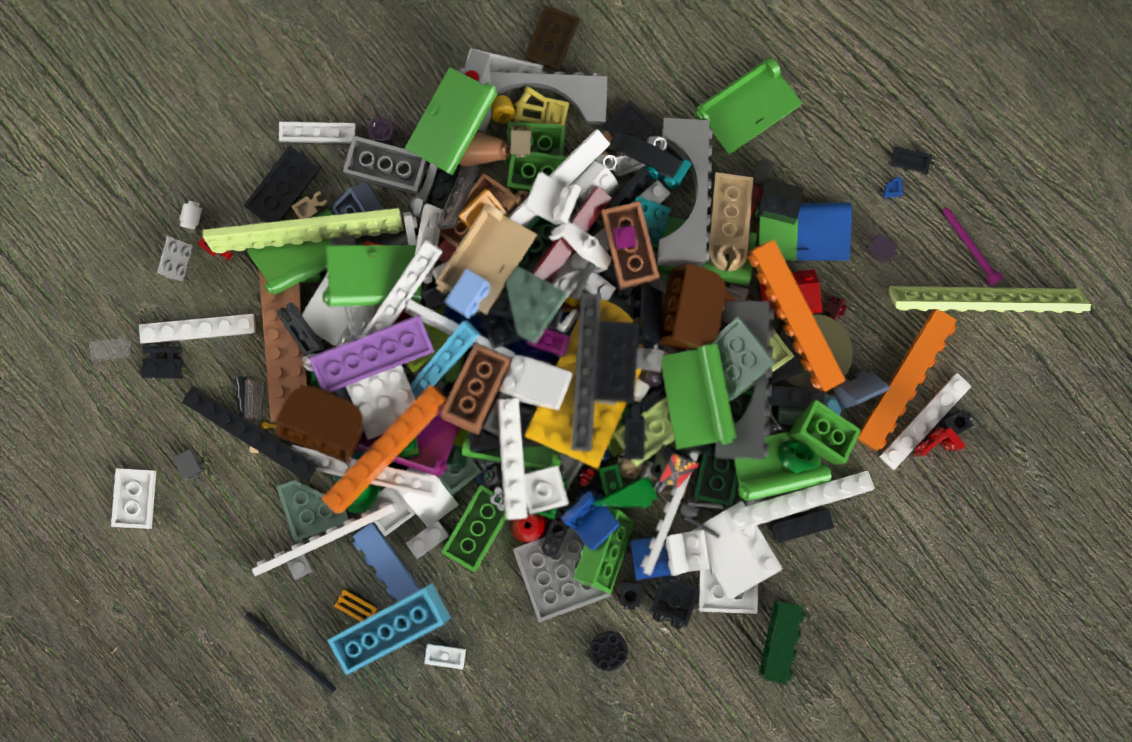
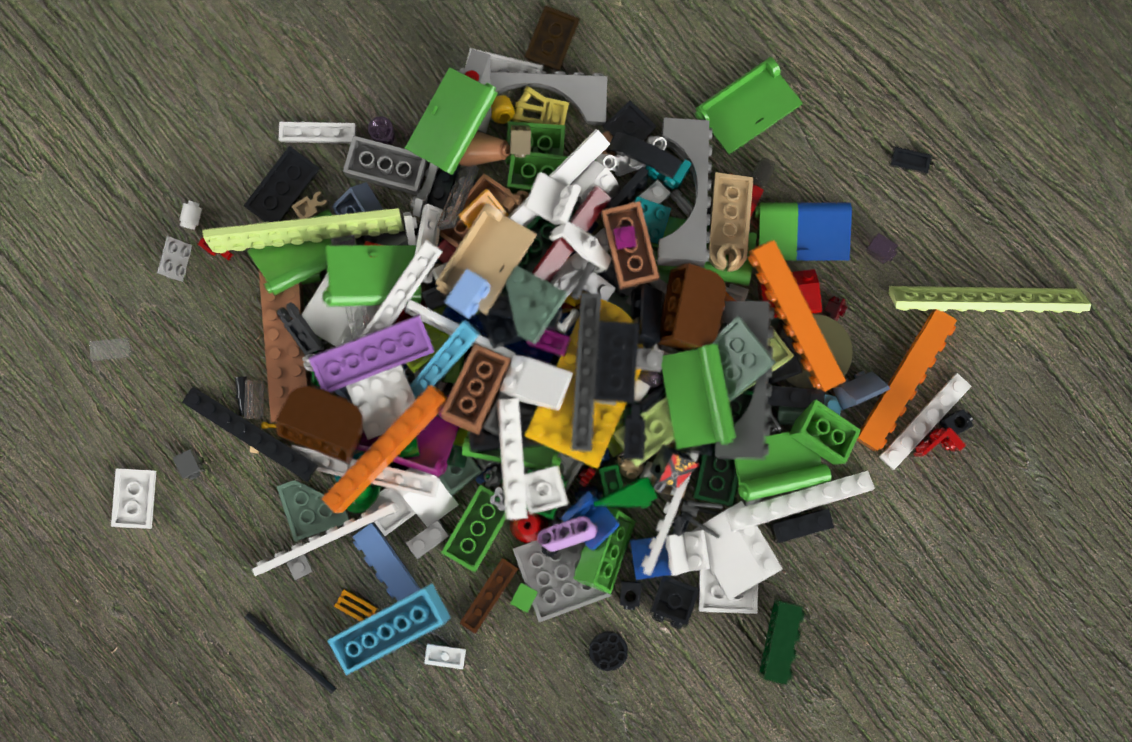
(162, 368): black plate -> none
(197, 329): white plate -> none
(488, 595): none -> reddish brown plate
(524, 597): none -> bright green panel
(575, 536): none -> lavender beam
(681, 523): none -> black plate
(682, 202): none -> light grey axle
(780, 201): black slope -> none
(797, 456): green hat -> none
(893, 188): blue tile -> none
(992, 275): magenta piece -> none

